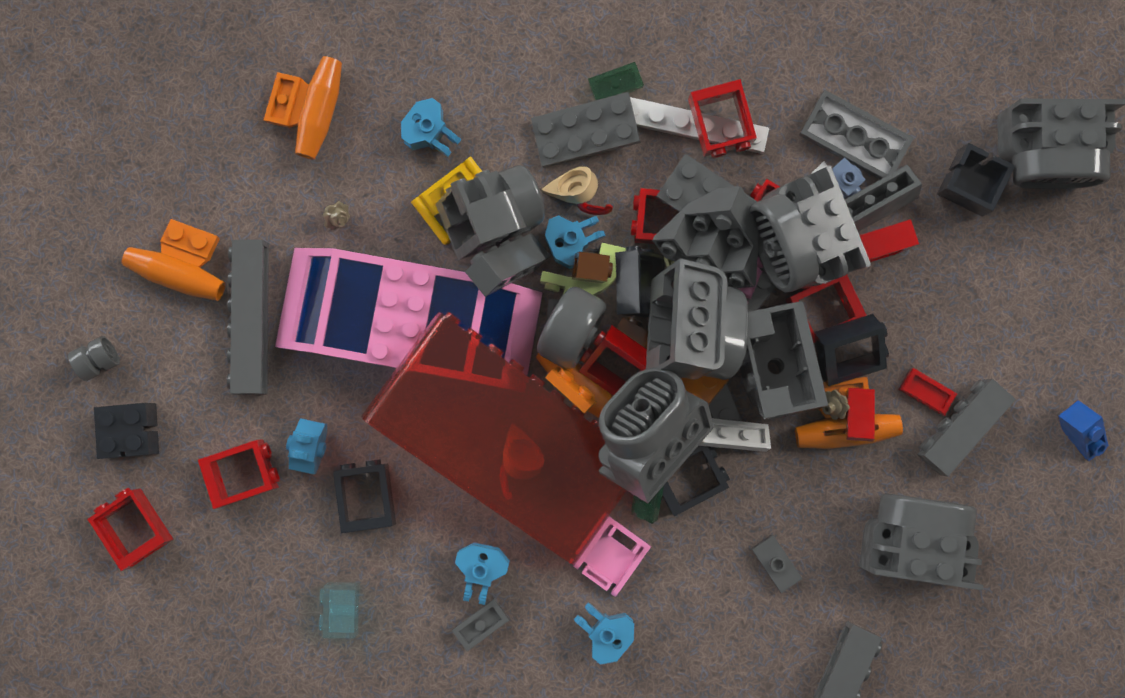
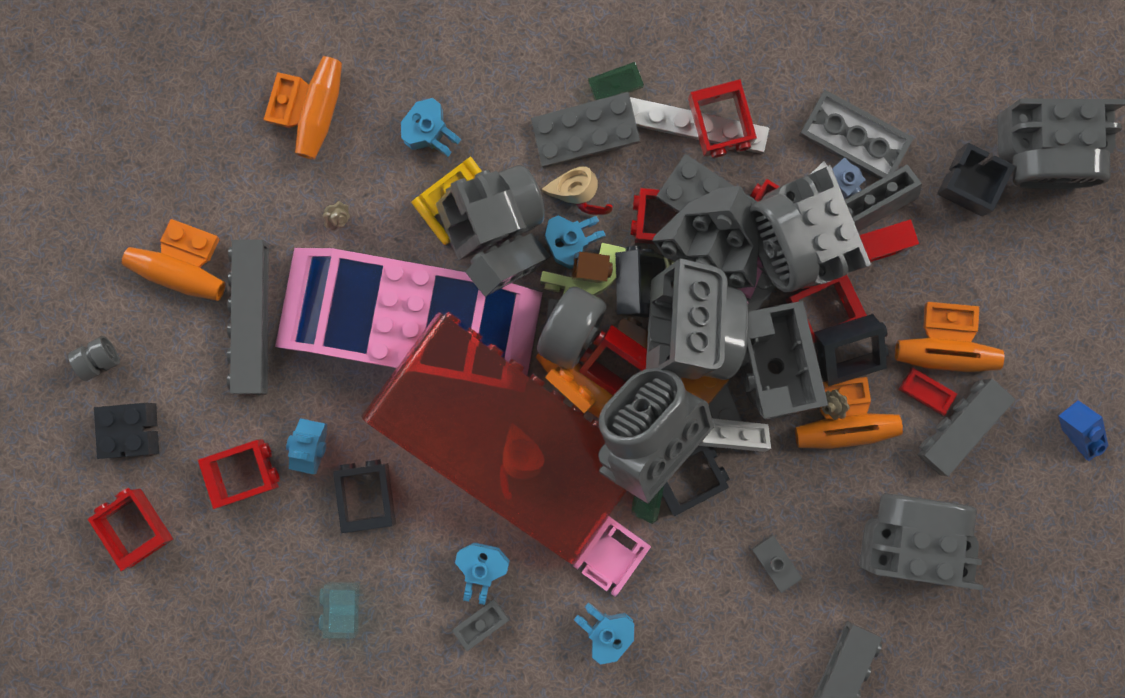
(861, 414): red tile -> none
(950, 342): none -> orange plate

